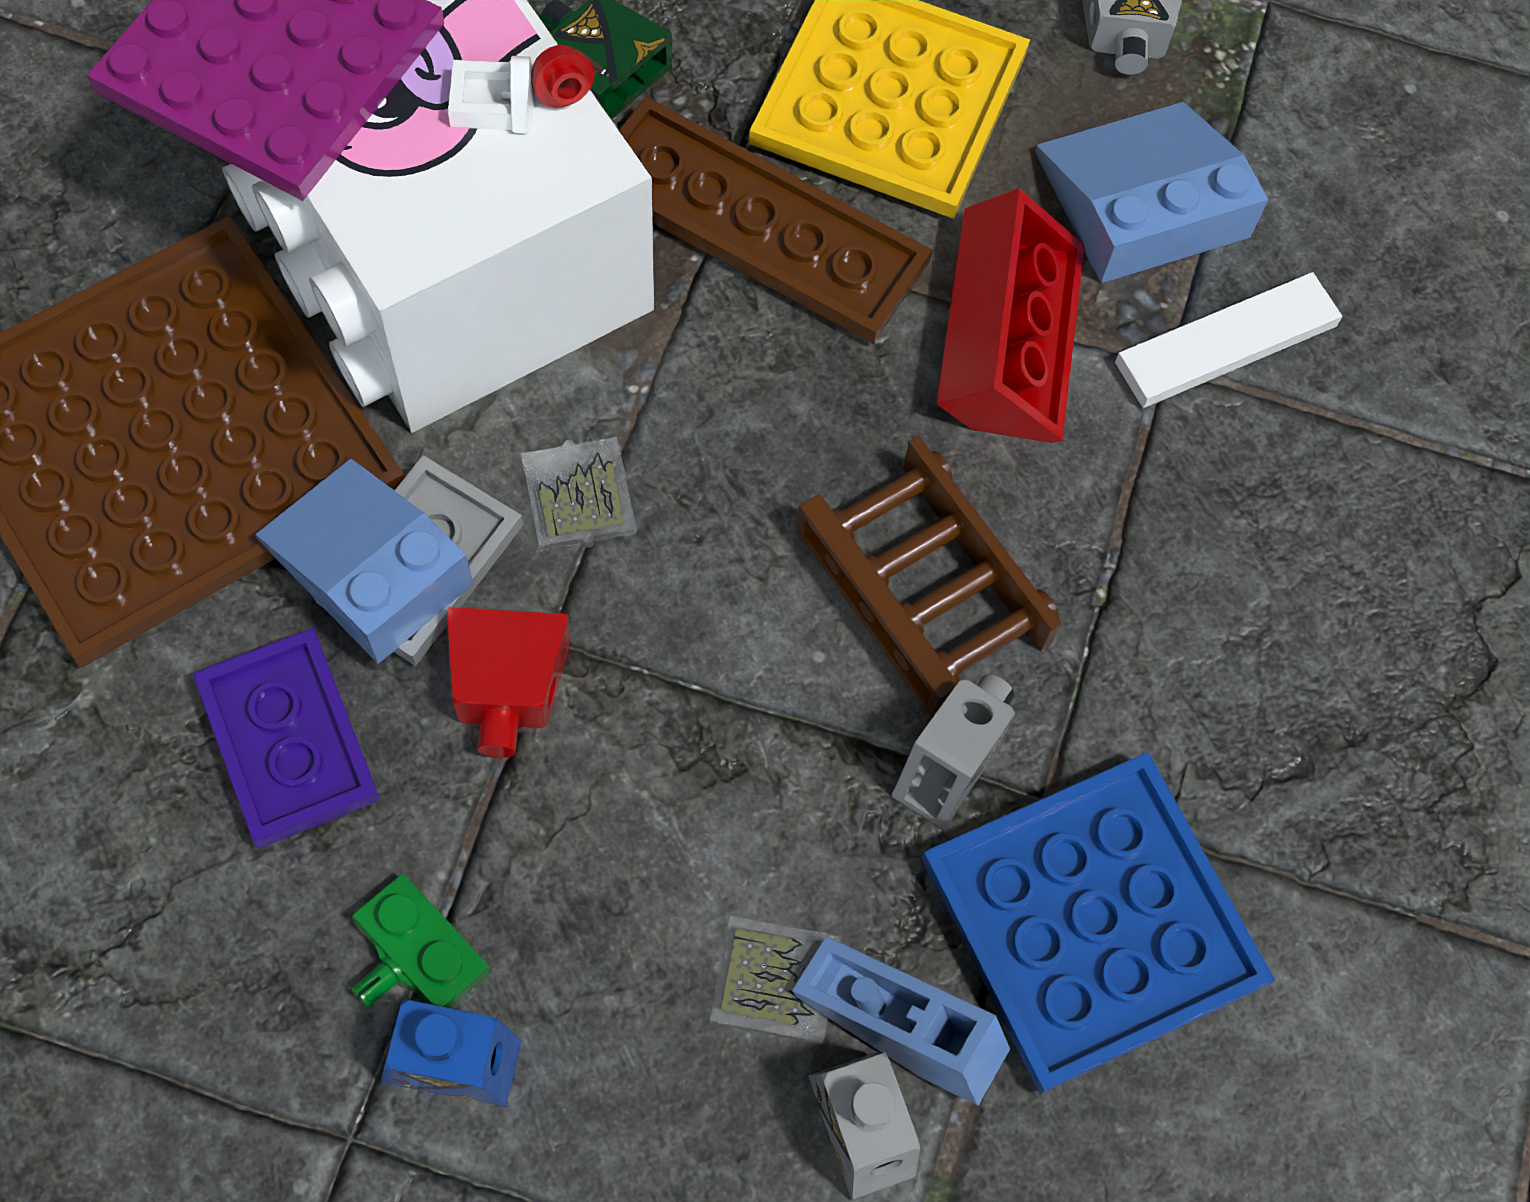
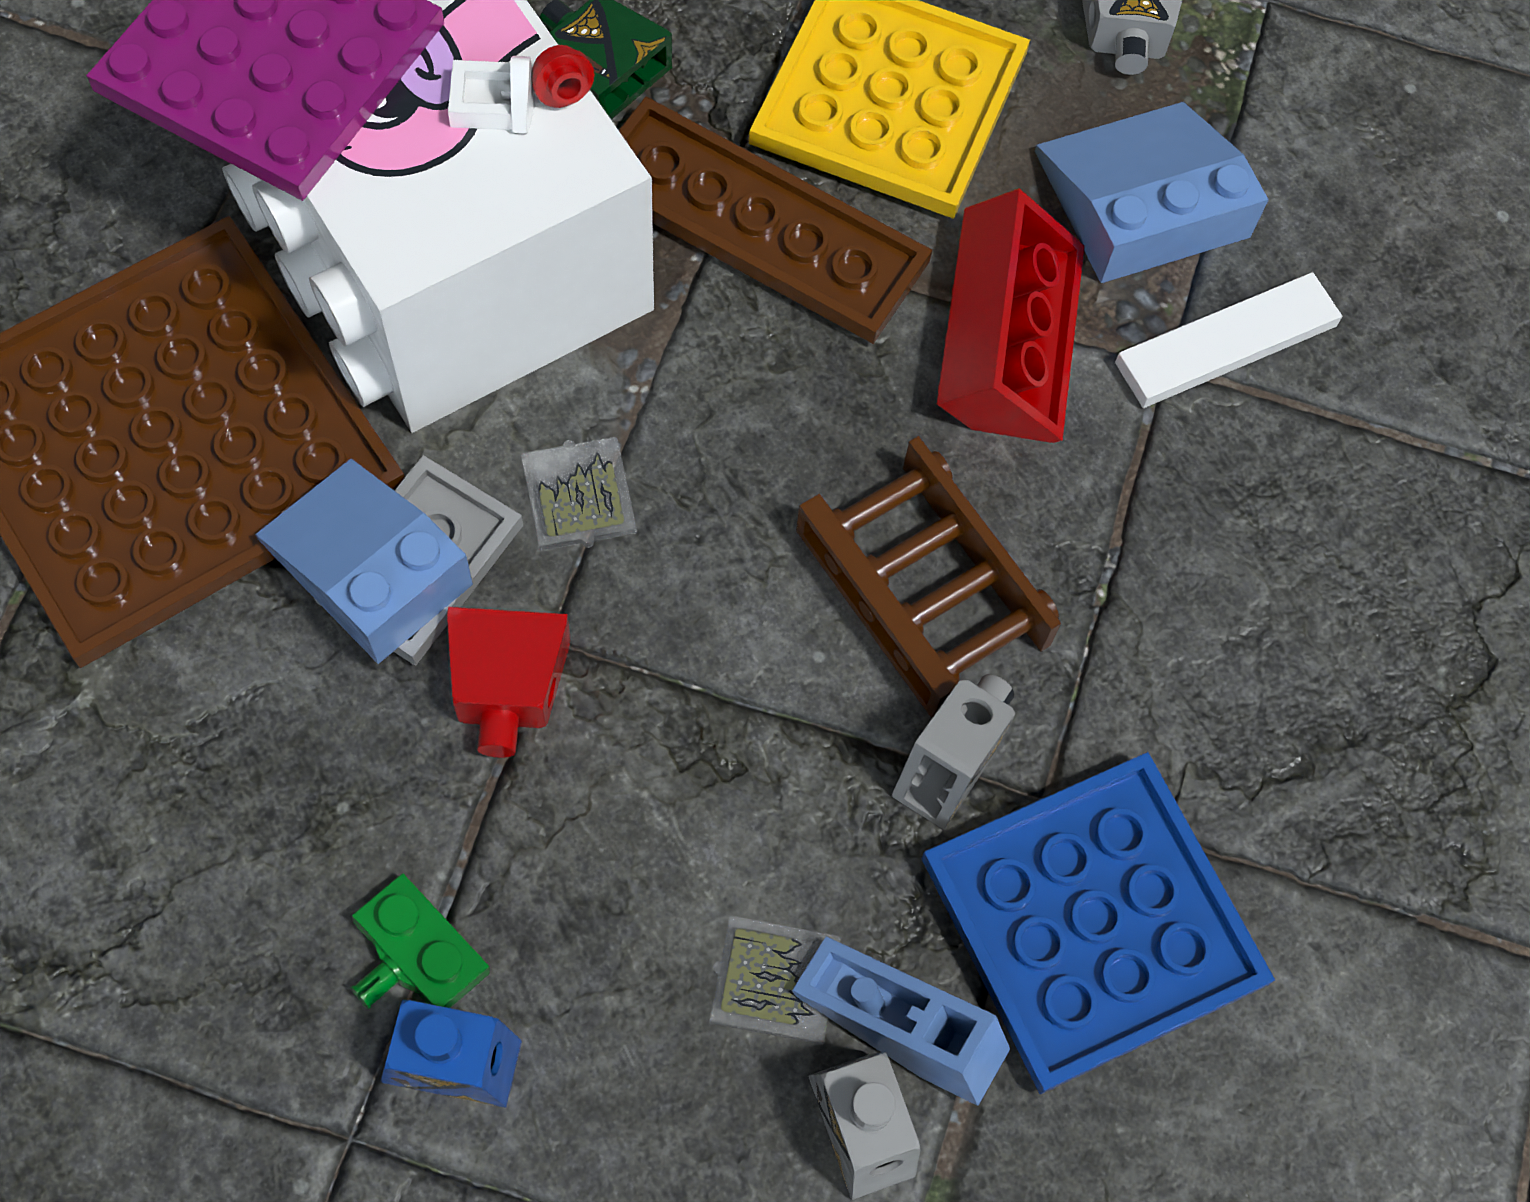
(286, 738): dark purple plate -> none

